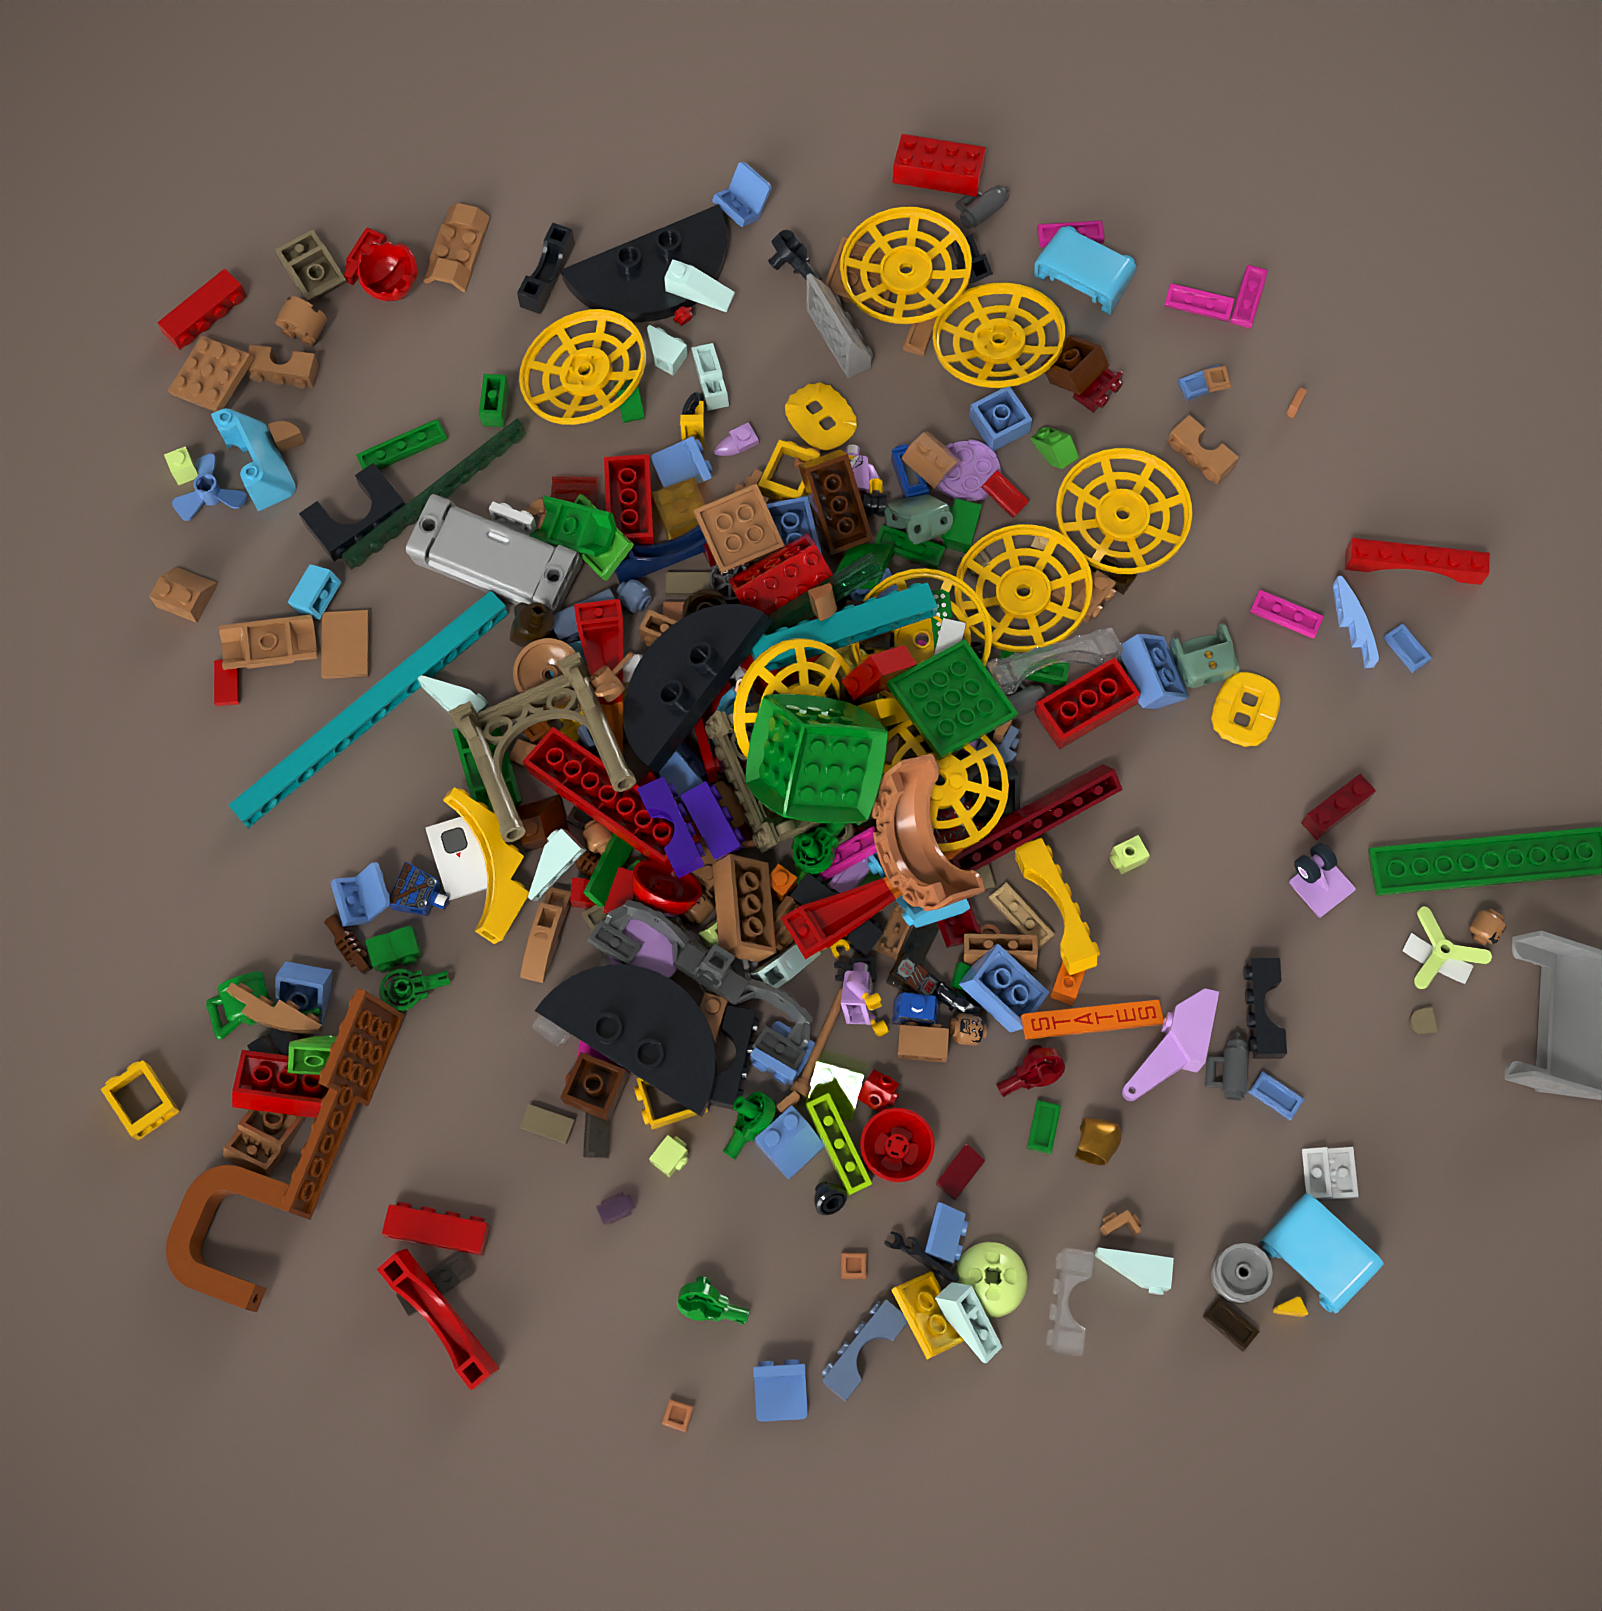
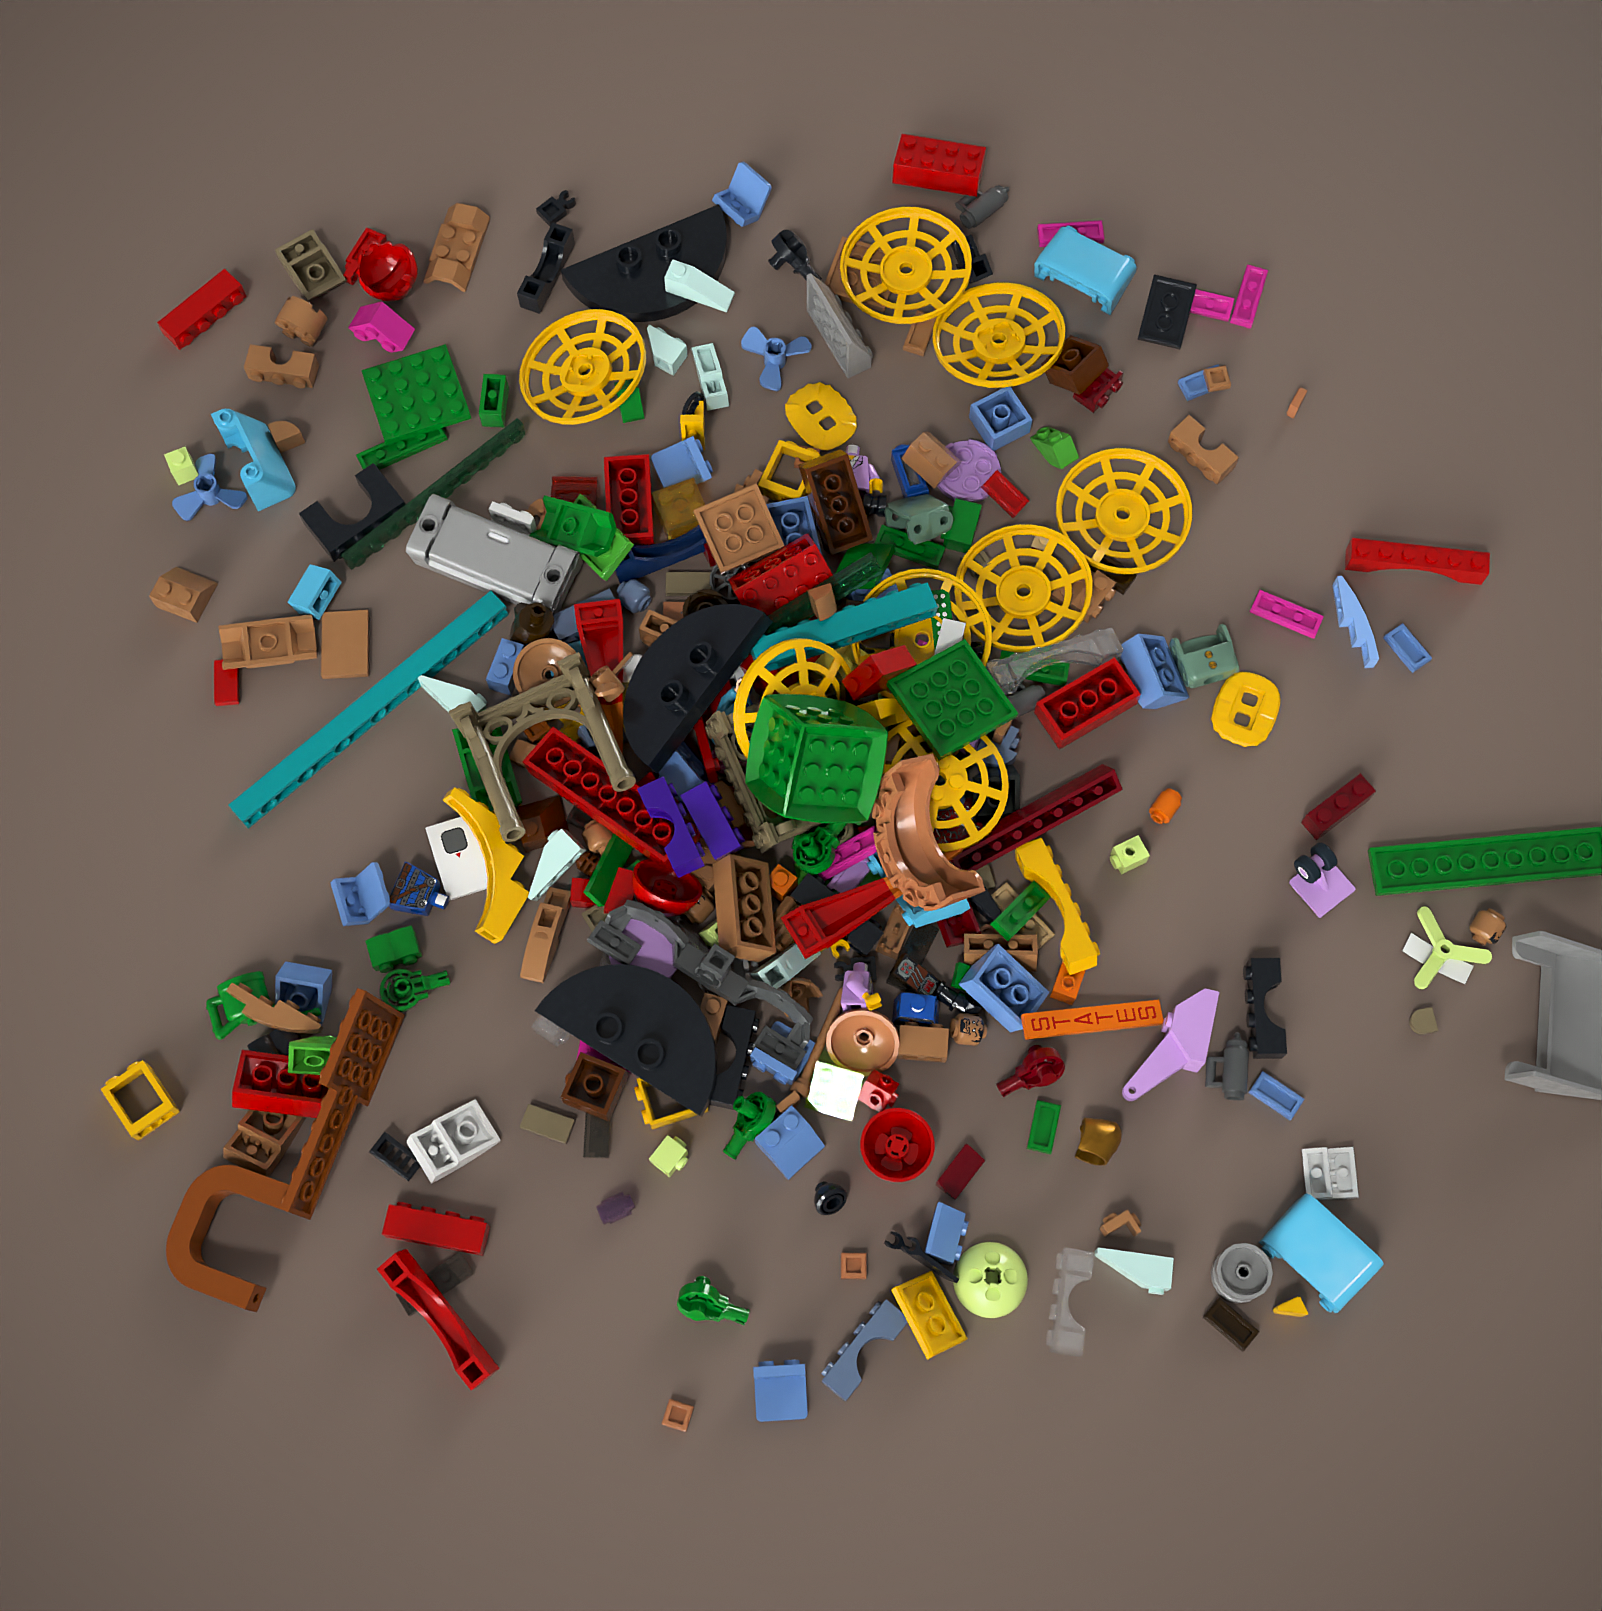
(211, 374): medium nougat plate -> none
(348, 944): reddish brown hinge -> none
(383, 324): none -> dark pink brick
(390, 1163): none -> black slope
(416, 394): none -> green plate
(452, 1141): none -> white slope
(501, 671): none -> medium blue brick
(554, 210): none -> black plate
(683, 315): red plate -> none
(737, 441): lavender plate -> none
(756, 342): none -> medium blue piece
(801, 990): none -> medium nougat piece
(838, 1144): lime brick -> none
(858, 1052): none -> nougat dish
(969, 1319): light aqua slope -> none
(985, 905): none -> black slope
(1020, 911): none -> green plate
(1165, 806): none -> orange brick
(1167, 312): none -> black tile

